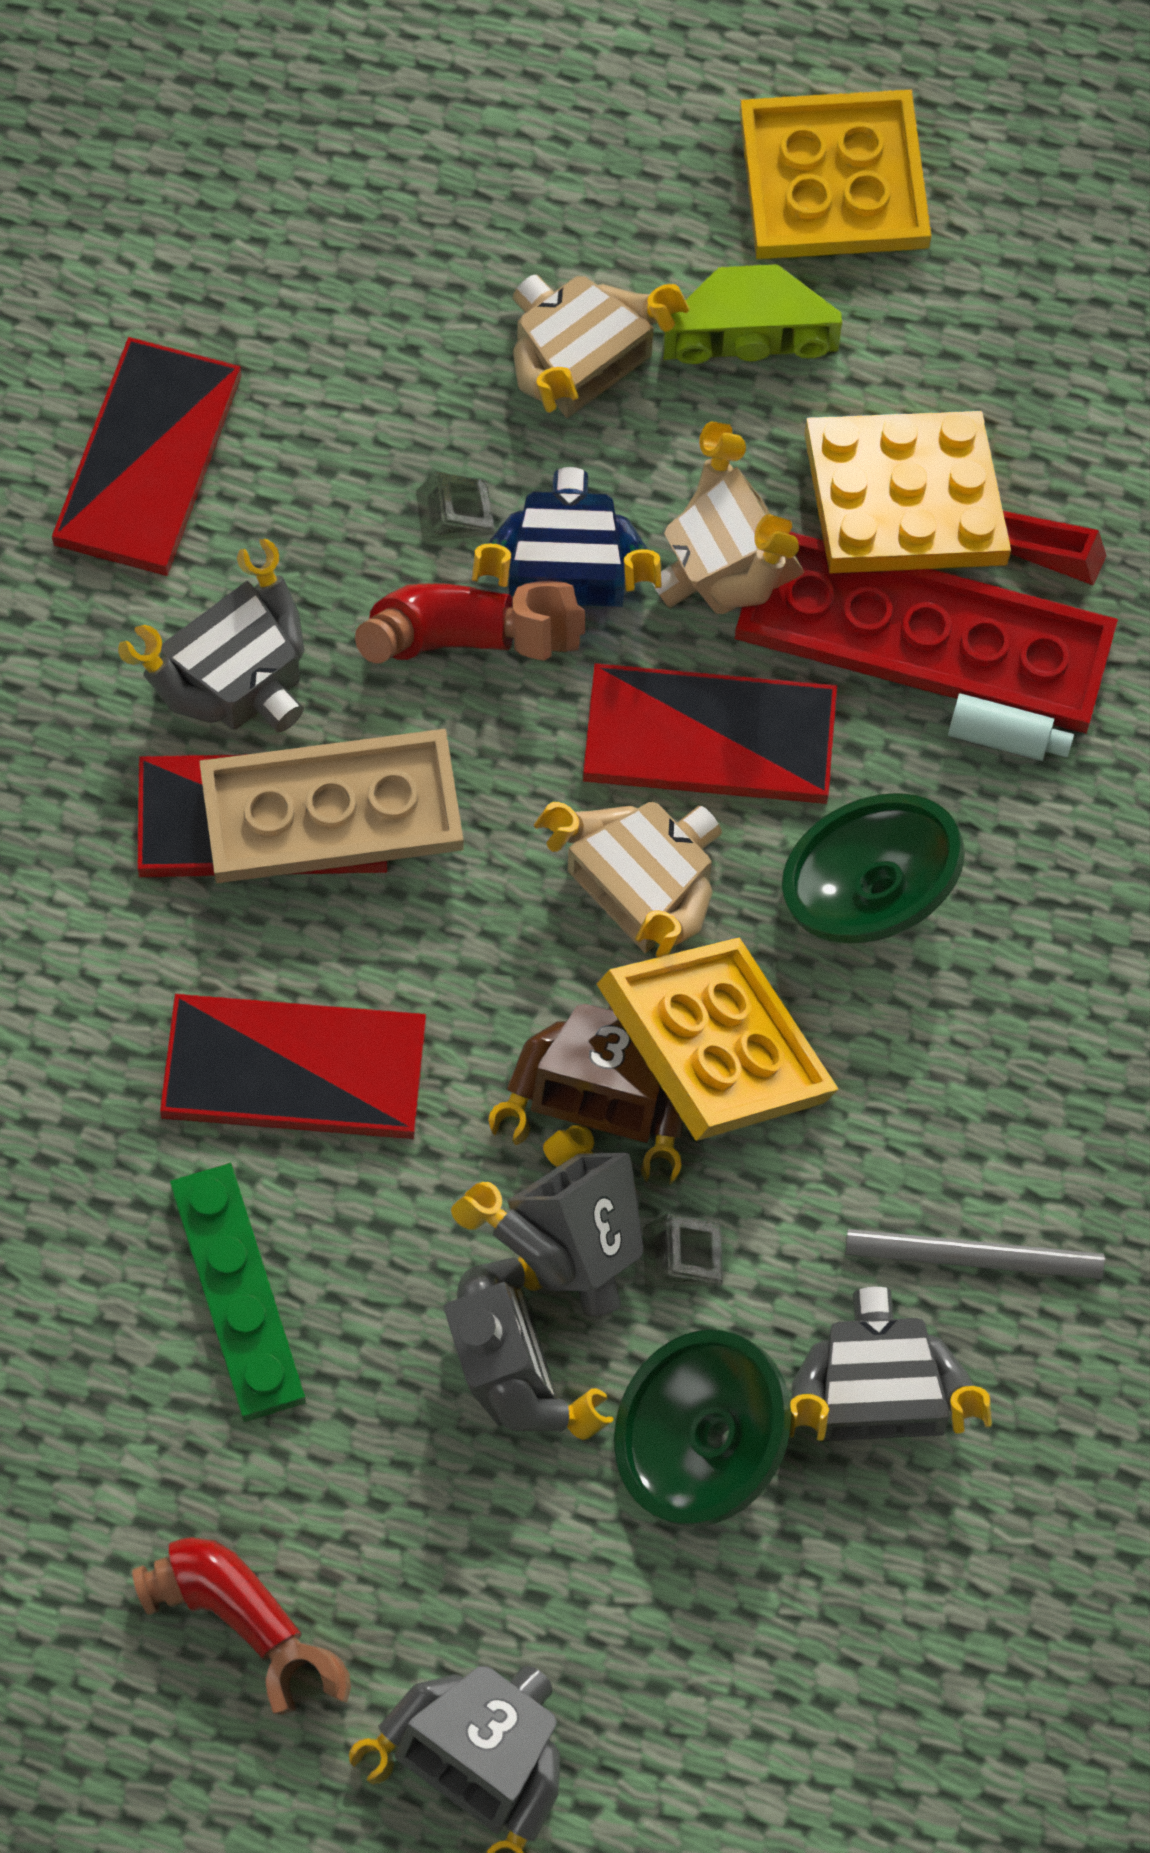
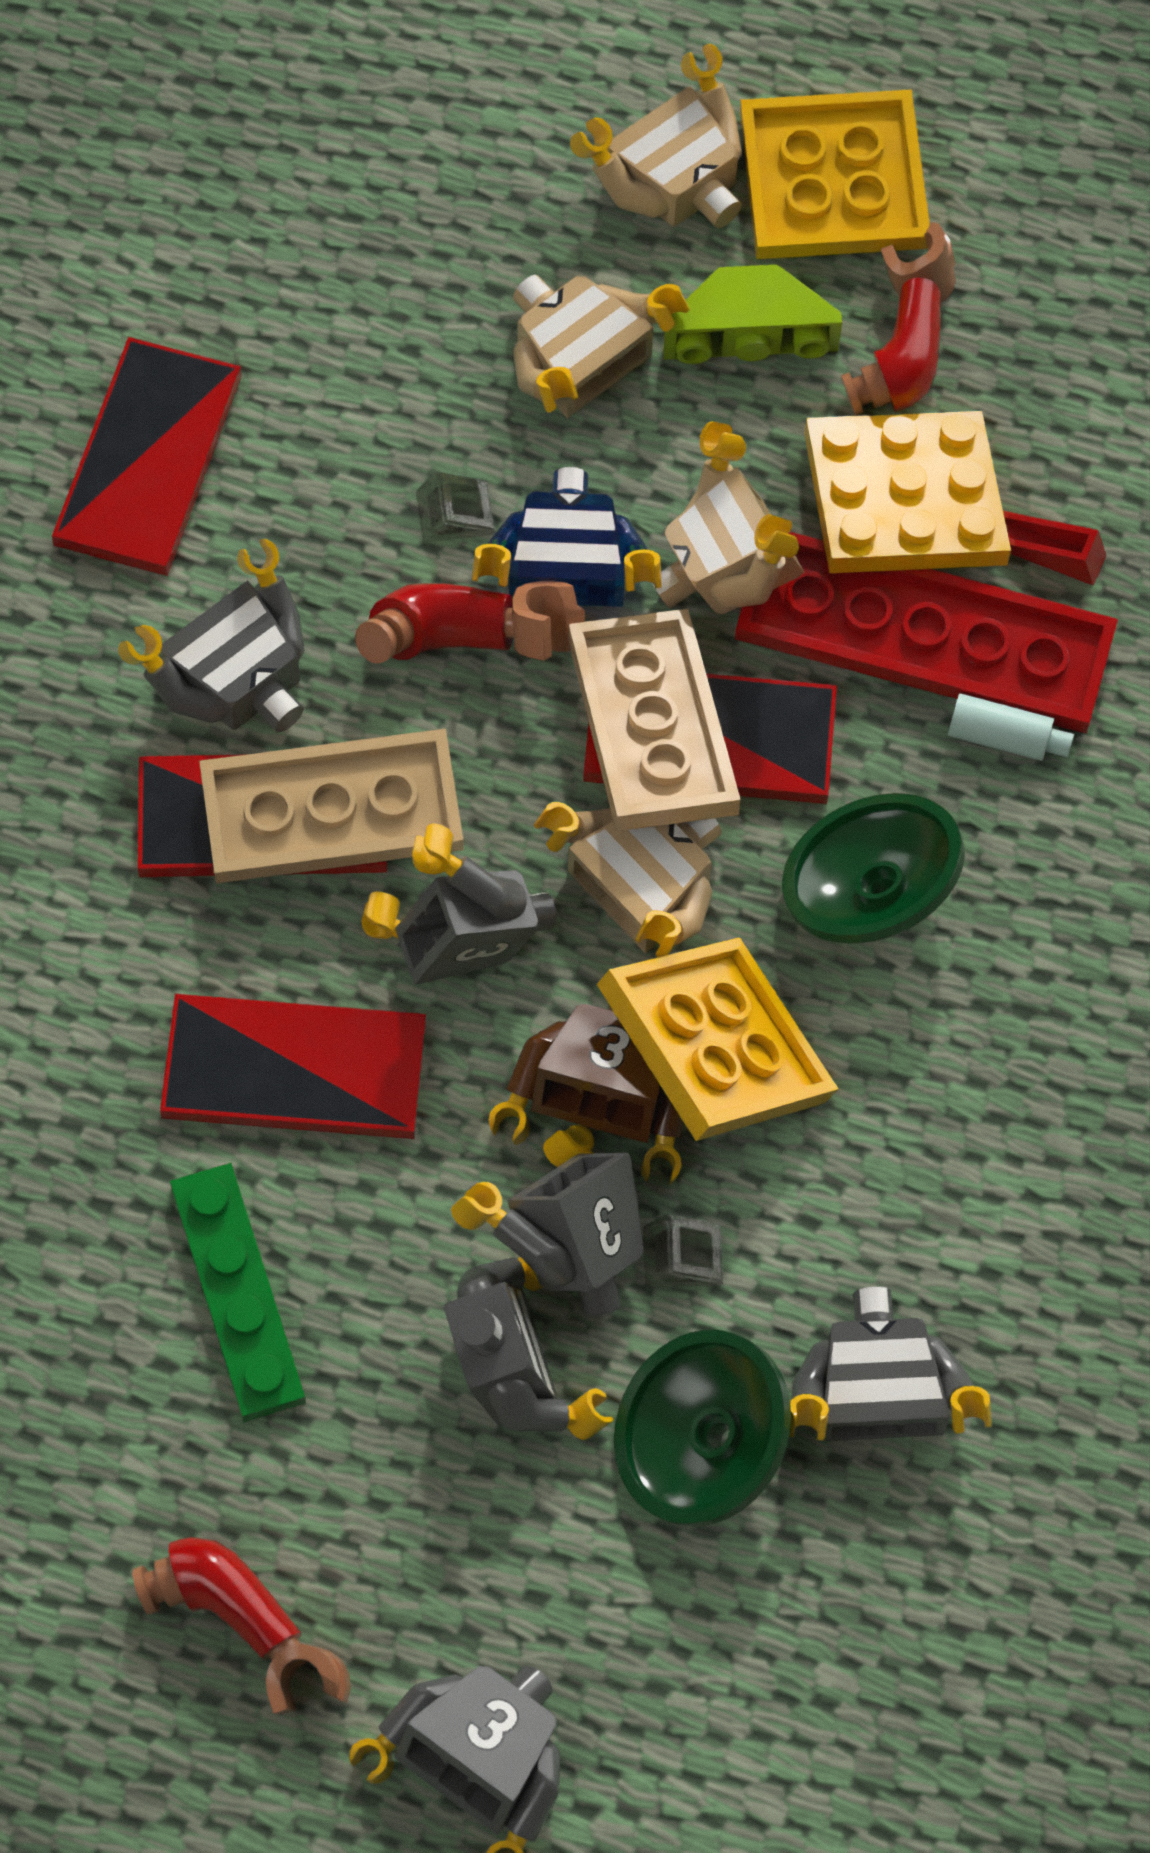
(461, 918): none -> dark grey torso
(653, 720): none -> tan plate
(676, 155): none -> tan torso
(911, 357): none -> piece
(974, 1254): light grey bar -> none

